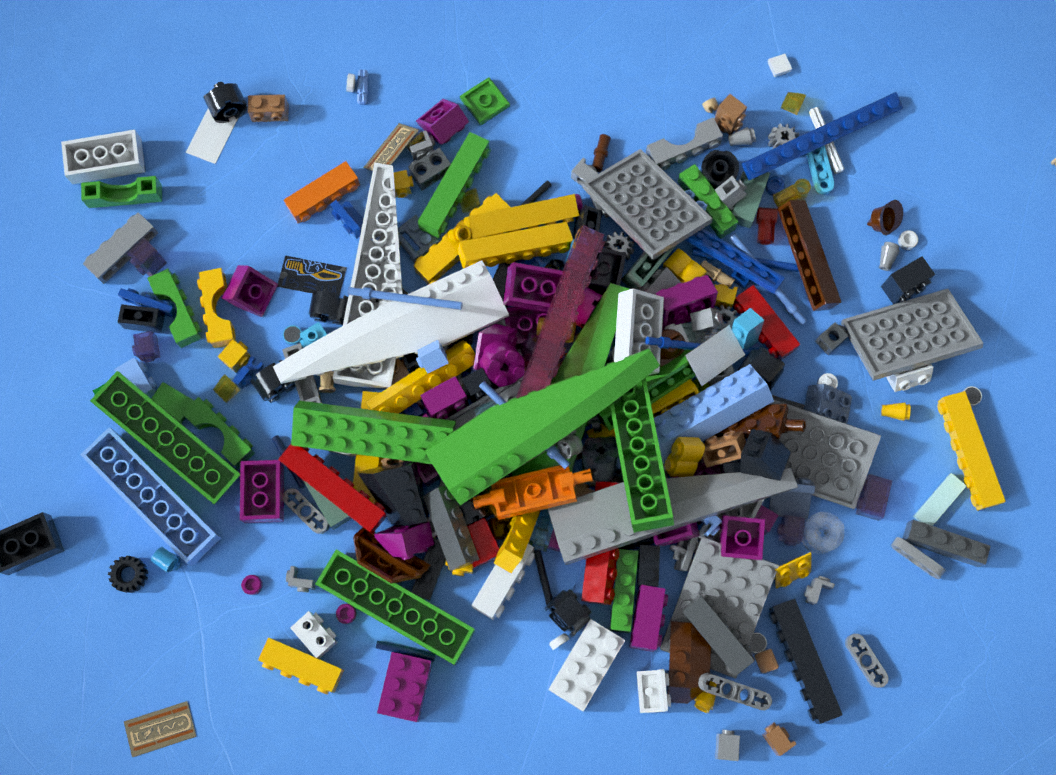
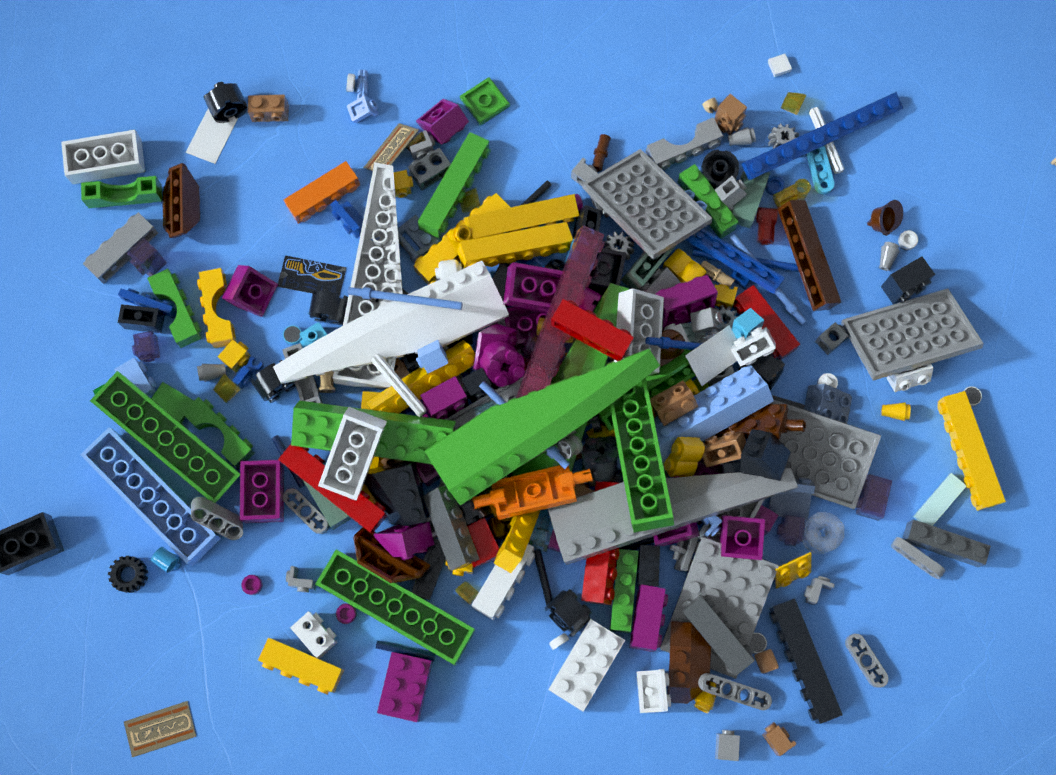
(180, 201): none -> reddish brown wedge
(210, 371): none -> light grey cone
(210, 511): none -> light grey beam
(352, 453): none -> white brick
(362, 108): none -> light blue bracket
(398, 385): none -> white axle
(447, 268): none -> white head
(467, 592): none -> clear yellow slope
(592, 330): none -> red brick
(673, 403): none -> medium nougat brick
(754, 346): none -> white brick

